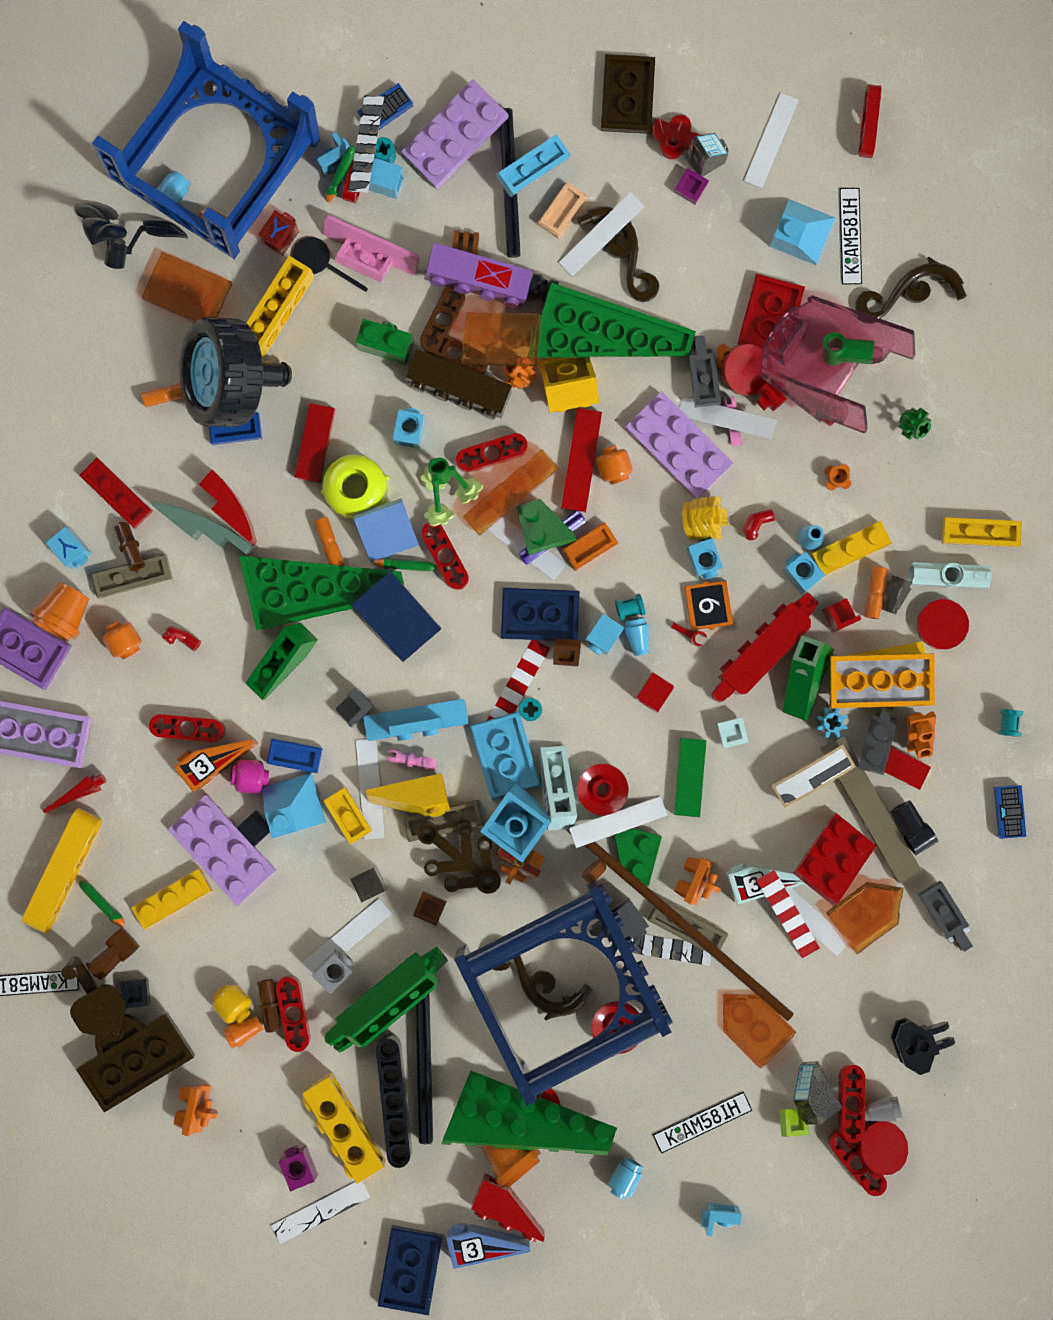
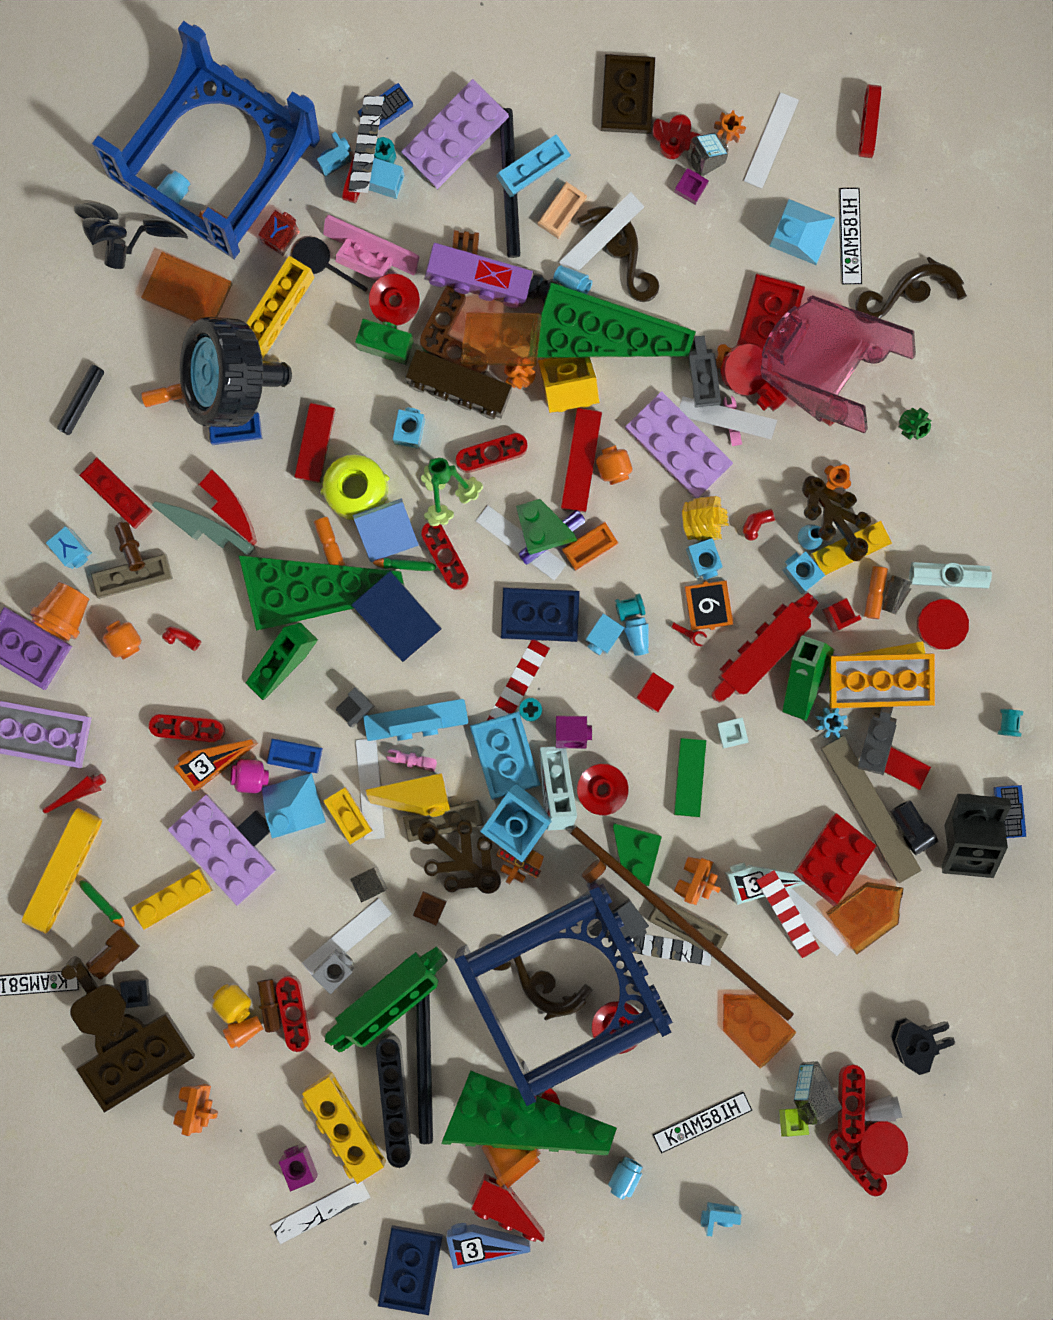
(80, 399): none -> black axle
(340, 173): green piece -> none
(397, 286): none -> red dish
(511, 492): clear orange slope -> none
(566, 652): reddish brown plate -> none
(572, 732): none -> magenta brick
(573, 279): none -> medium azure cone
(618, 822): white sticker -> none
(733, 120): none -> orange gear
(813, 775): slope -> none
(815, 491): none -> dark brown plant
(848, 350): green piece -> none
(921, 733): orange hips -> none
(946, 914): dark grey hinge -> none
(976, 835): none -> pearl dark grey bracket
(981, 532): yellow plate -> none

